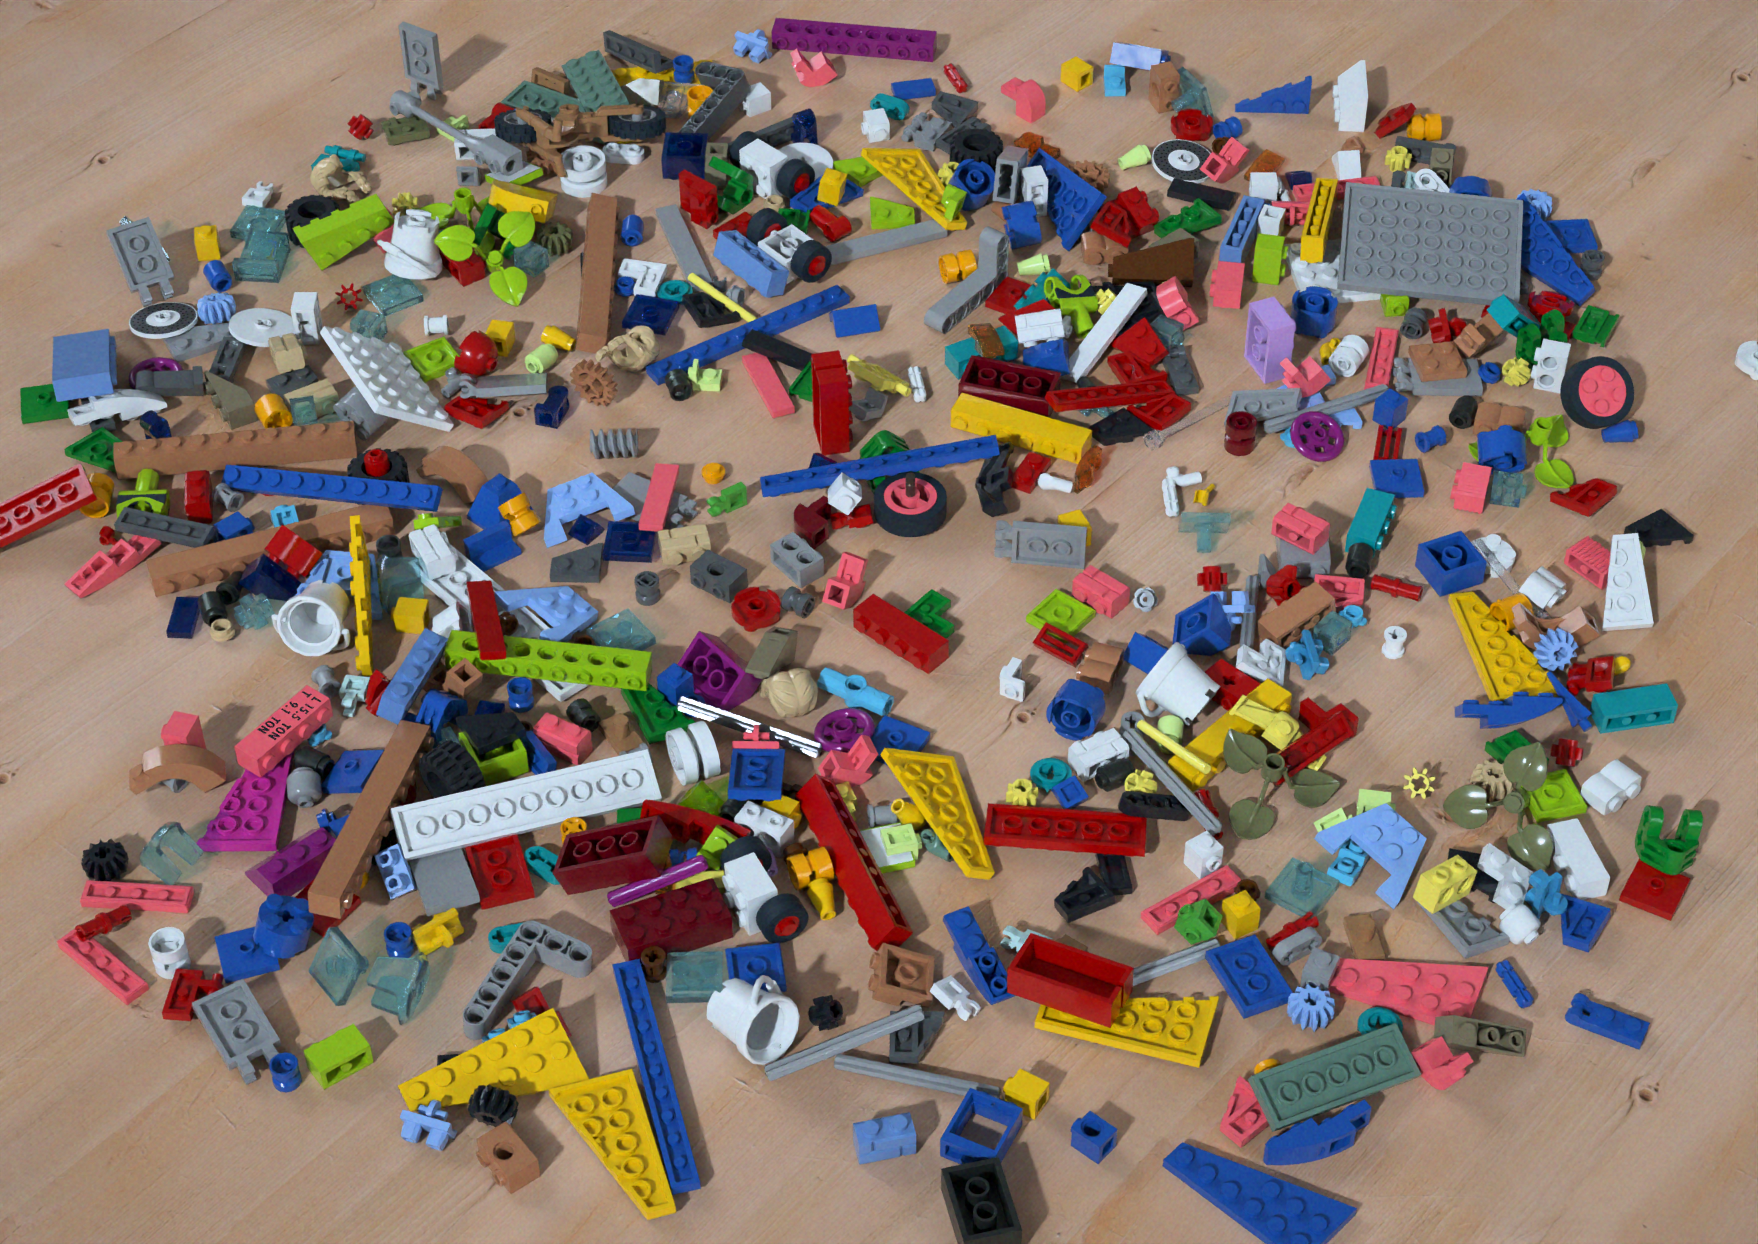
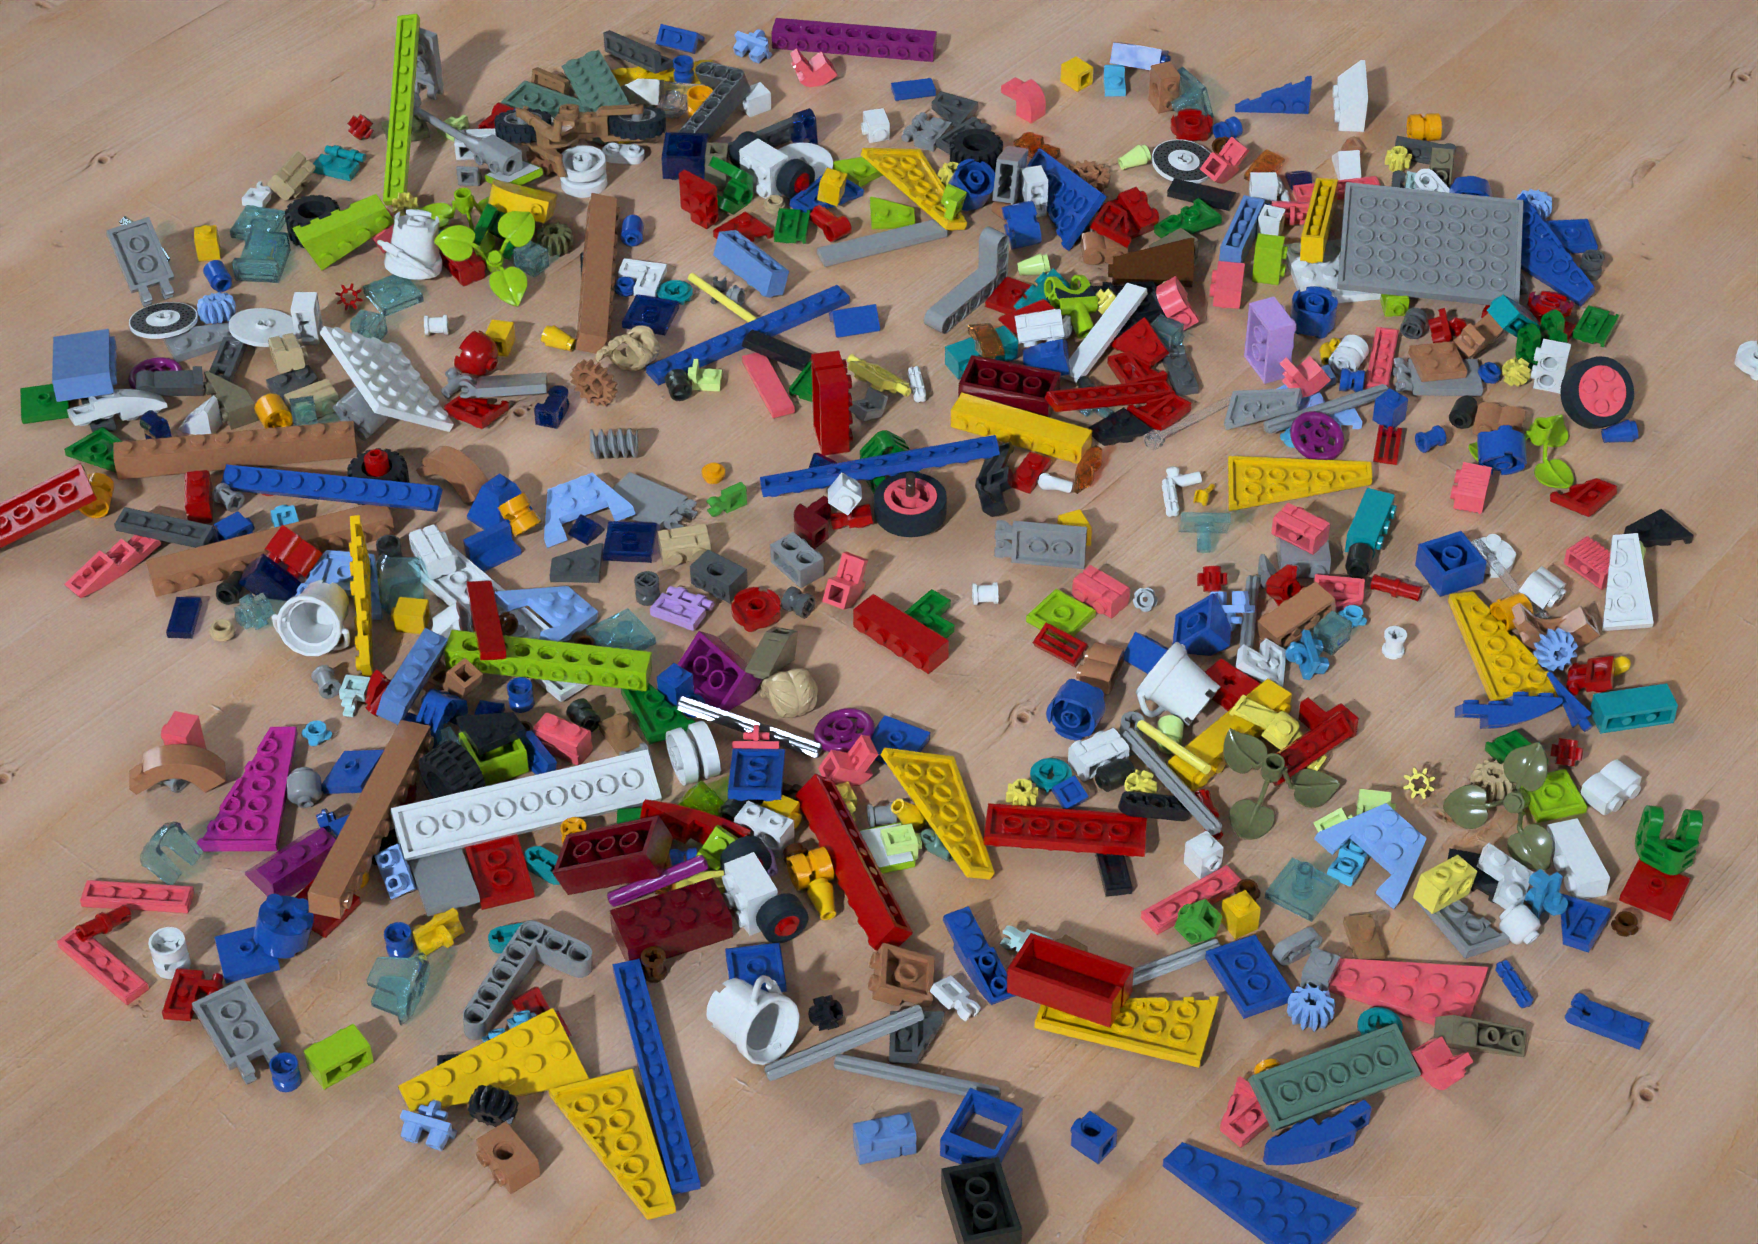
(105, 860): black gear -> none
(107, 536): red hand -> none
(145, 495): lime connector -> none
(204, 419): none -> white slope
(212, 607): pearl dark grey brick -> none
(283, 731): coral brick -> none
(291, 176): none -> tan brick
(315, 760): pearl dark grey brick -> none
(329, 176): tan hair -> none
(337, 966): clear light blue tile -> none
(401, 107): none -> lime plate
(432, 358): lime tile -> none
(441, 522): lime wing -> none
(541, 358): yellowish green brick -> none
(659, 497): coral tile -> none
(678, 38): none -> blue panel
(681, 607): none -> lavender plate
(682, 244): light grey tile -> none
(693, 976): clear light blue plate -> none
(707, 311): black wing -> none
(789, 246): brick -> none
(855, 691): medium azure piece -> none
(894, 107): teal beam -> none
(955, 78): red axle -> none
(957, 266): light orange wheel -> none
(985, 593): none -> white bush
(1010, 681): white bracket -> none
(1027, 1092): yellow brick -> none
(1083, 897): black wing -> none
(1240, 433): dark red wheel -> none
(1273, 480): none -> yellow wing
(1292, 928): red pin -> none
(1346, 380): none -> blue wheel
(1394, 119): red wing -> none
(1397, 477): blue plate -> none
(1507, 489): clear light blue brick -> none
(1625, 924): none -> reddish brown plate

